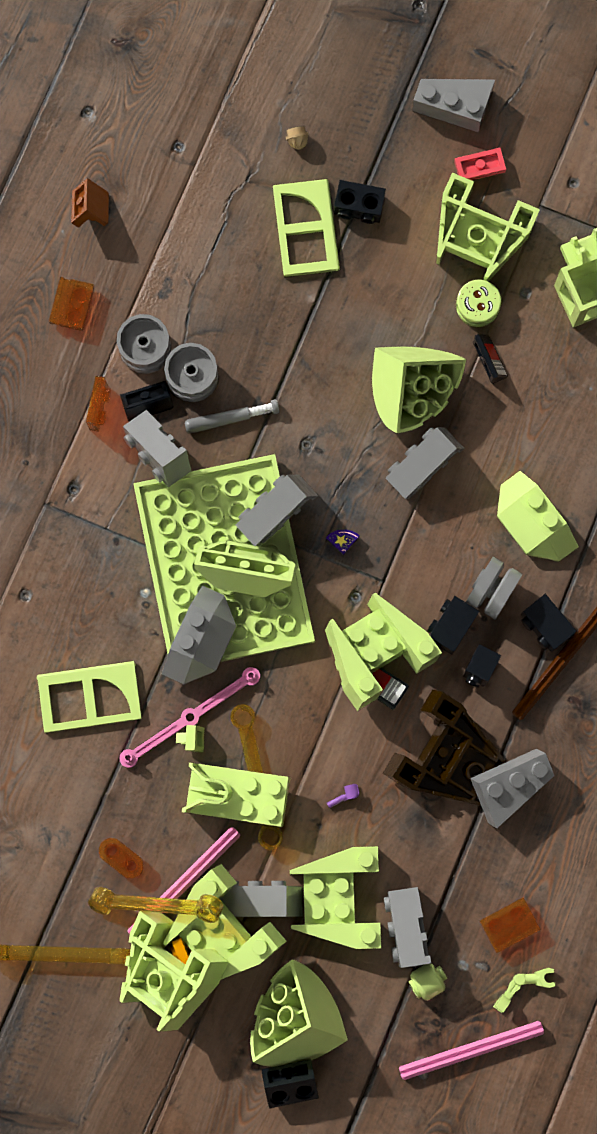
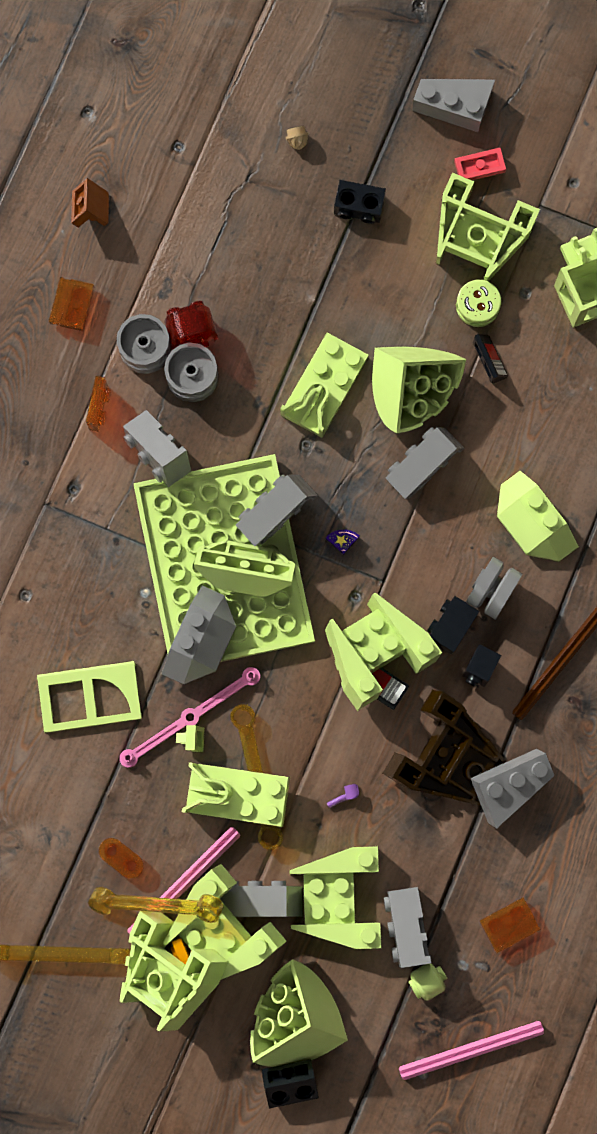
(152, 398): black slope -> none
(190, 325): none -> clear red brick
(223, 418): light grey piece -> none
(317, 194): yellowish green window -> none
(324, 385): none -> yellowish green plate
(521, 979): yellowish green piece -> none
(547, 623): black brick -> none

